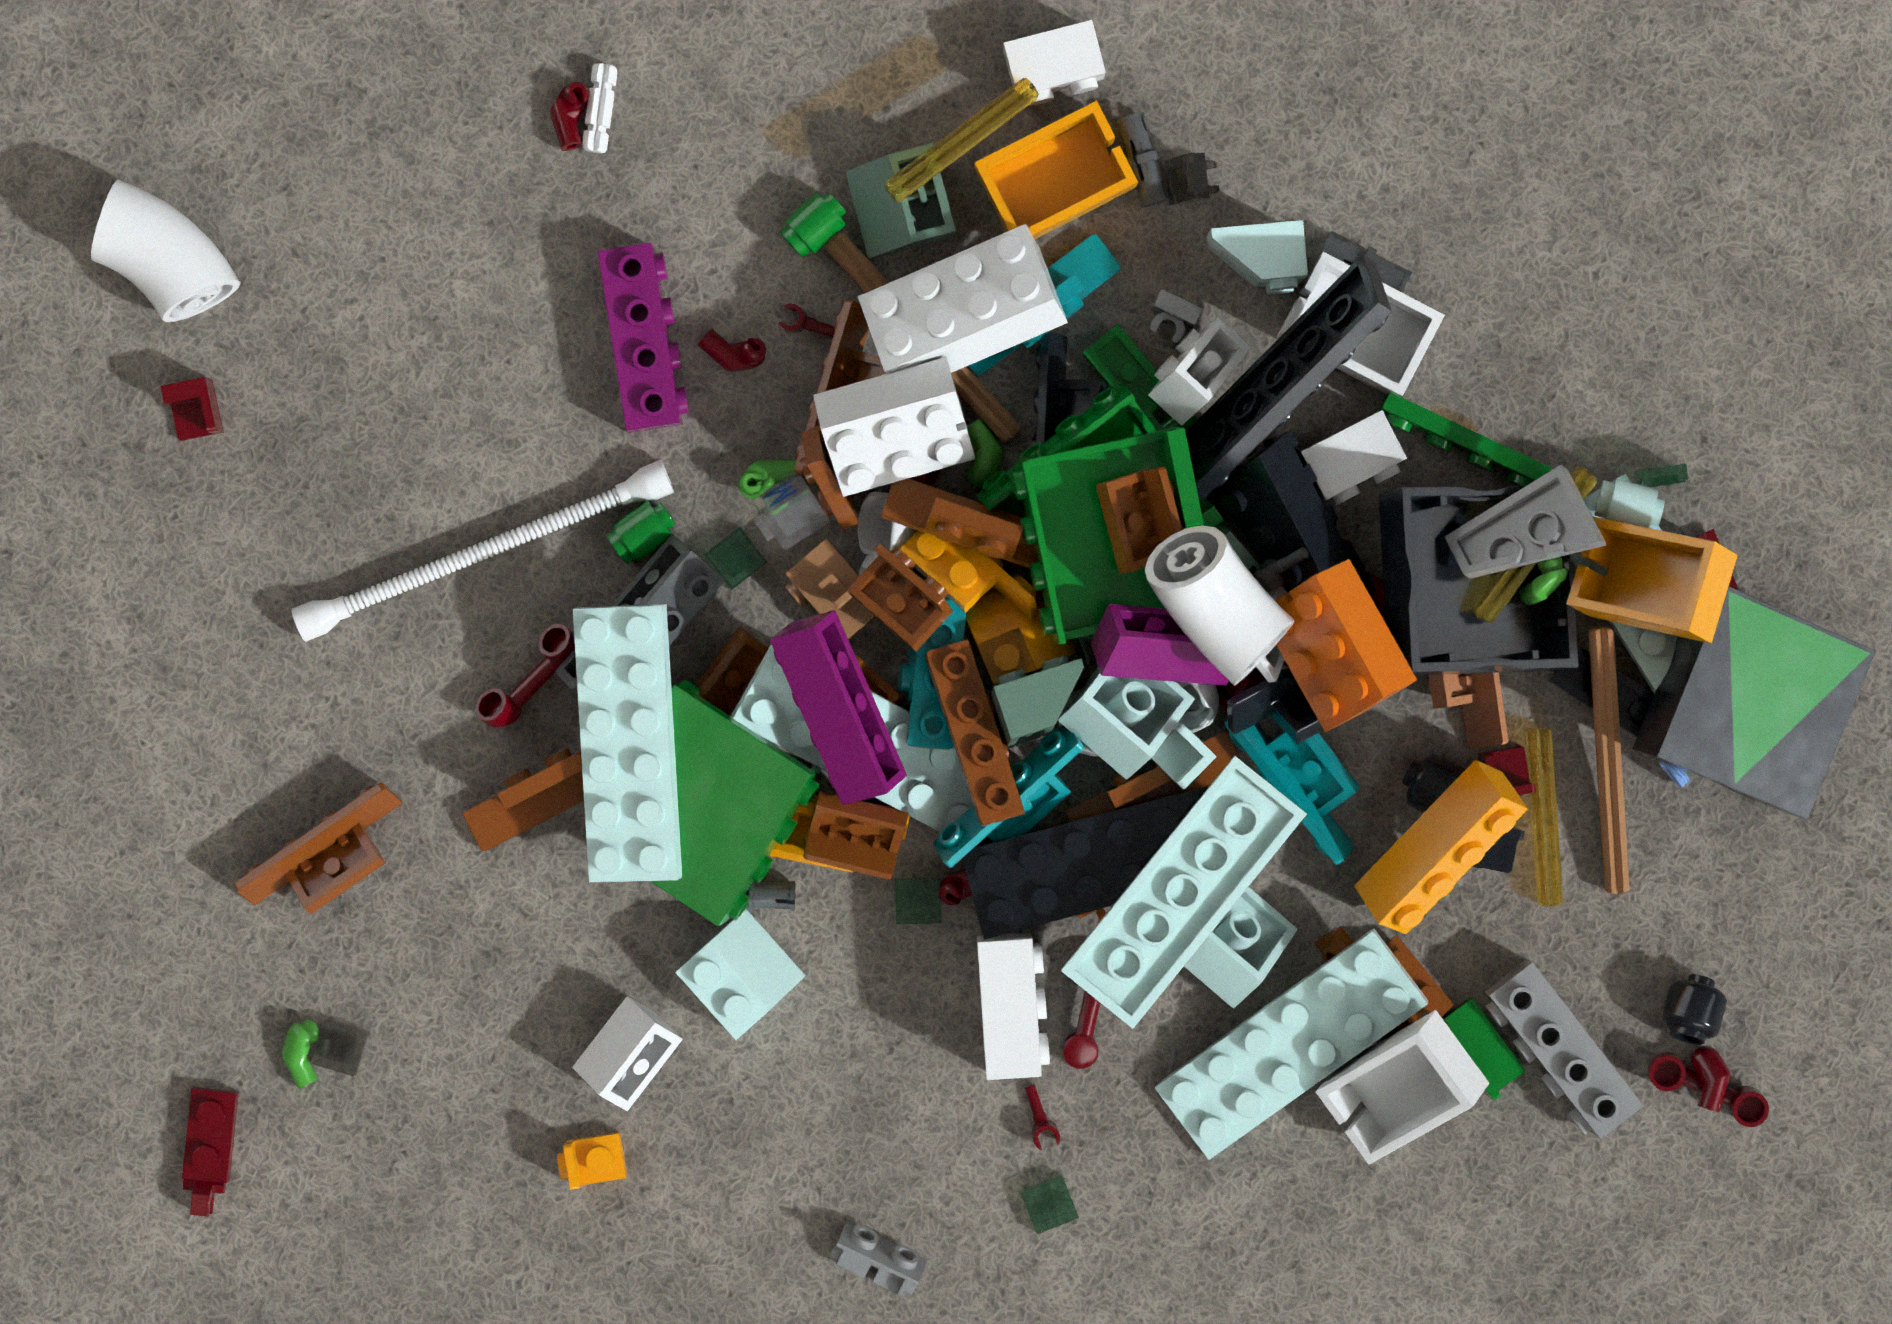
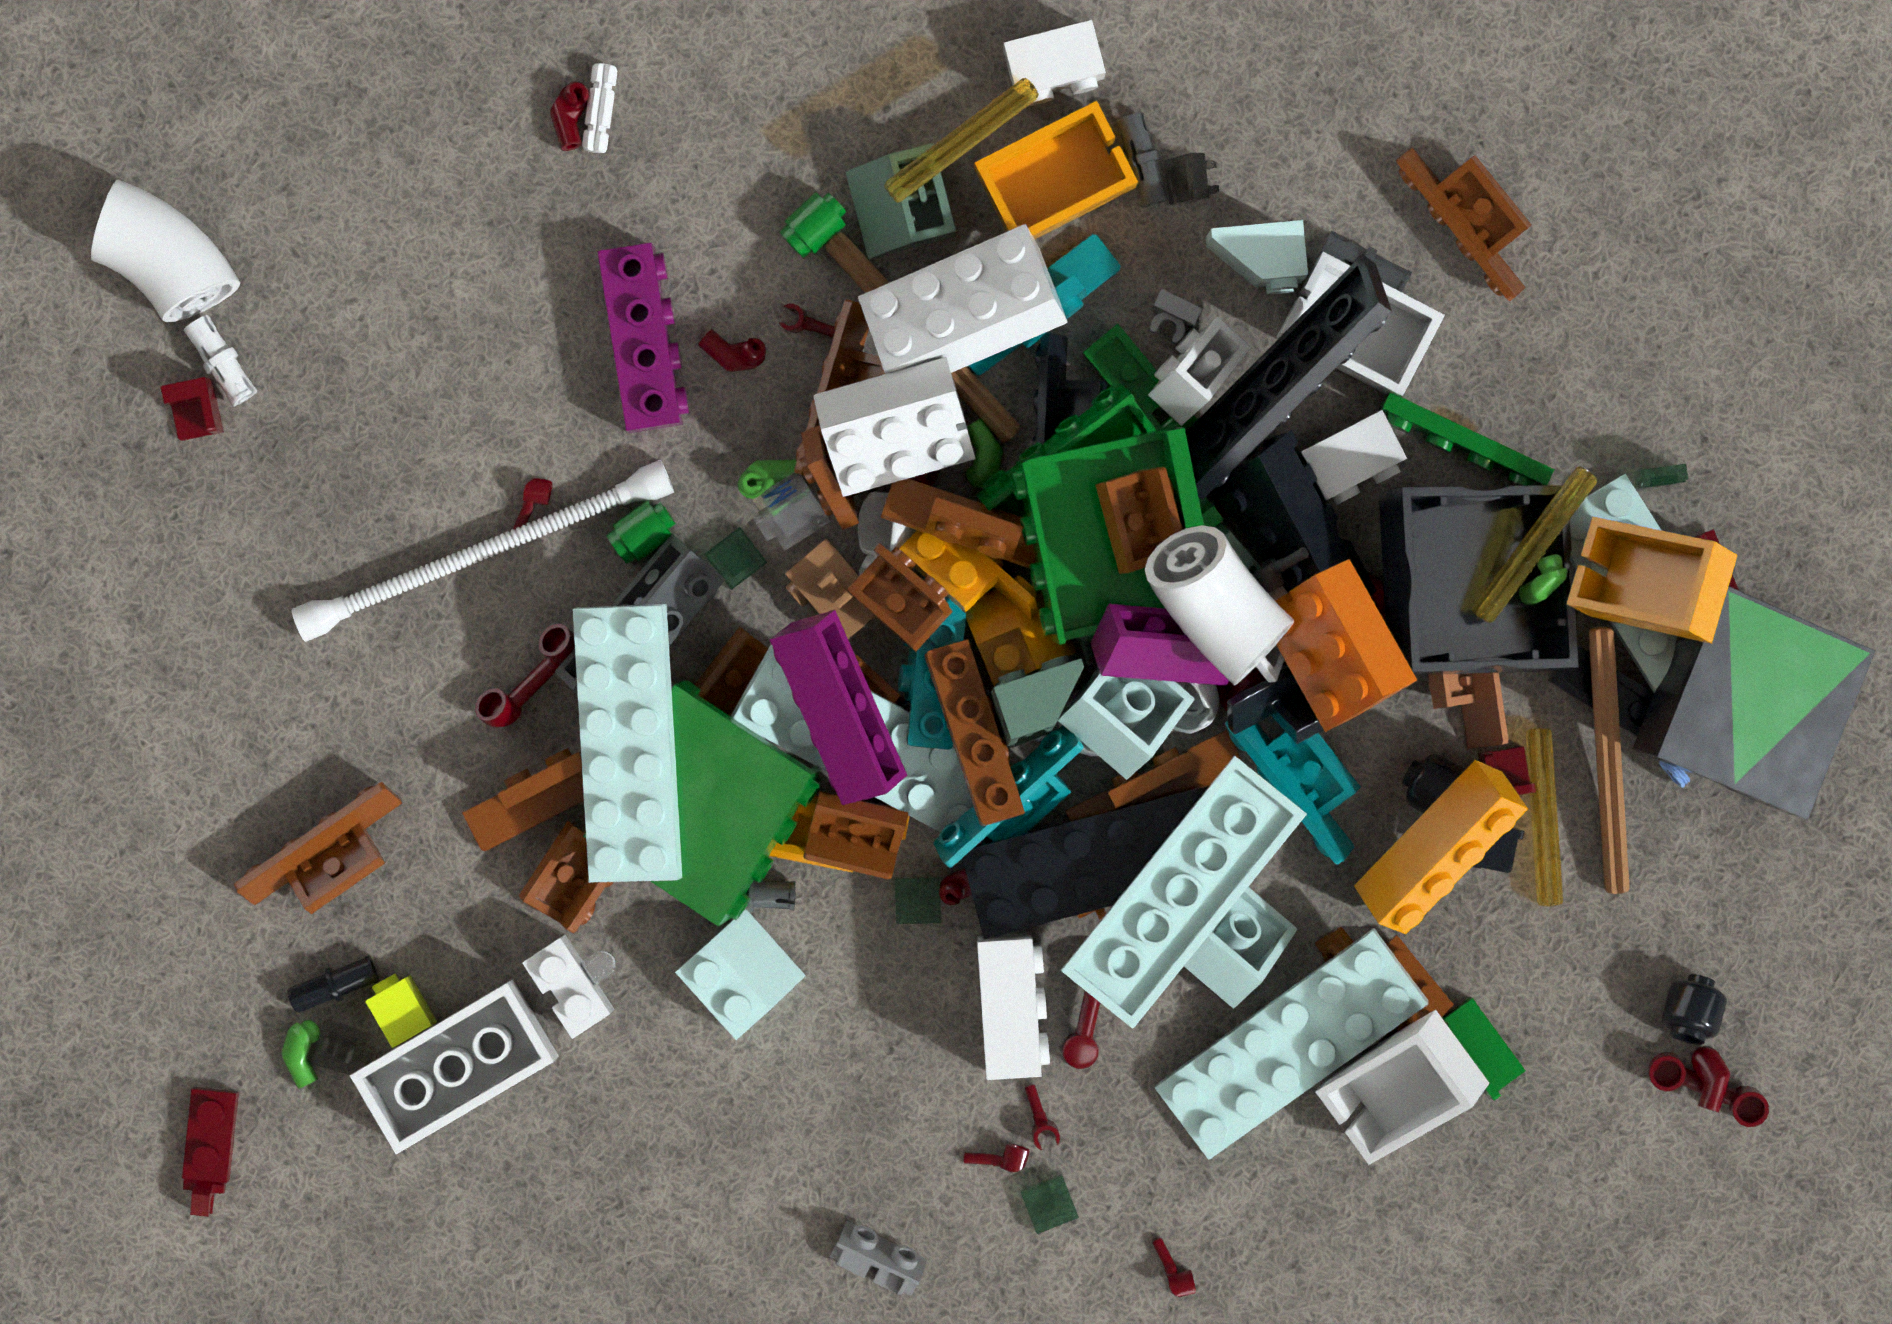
(220, 360): none -> white pin
(333, 984): none -> black axle
(400, 1009): none -> neon yellow brick
(454, 1066): none -> white brick
(537, 492): none -> dark red hand
(562, 881): none -> dark orange bracket
(573, 983): none -> white piece
(592, 1160): light orange bracket -> none
(627, 1053): white brick -> none
(1013, 1158): none -> dark red hand
(1180, 1283): none -> dark red hand
(1183, 756): light aqua panel -> none
(1475, 212): none -> dark orange bracket
(1527, 528): light grey wing -> none
(1563, 1049): light grey brick -> none
(1629, 503): light aqua brick -> none

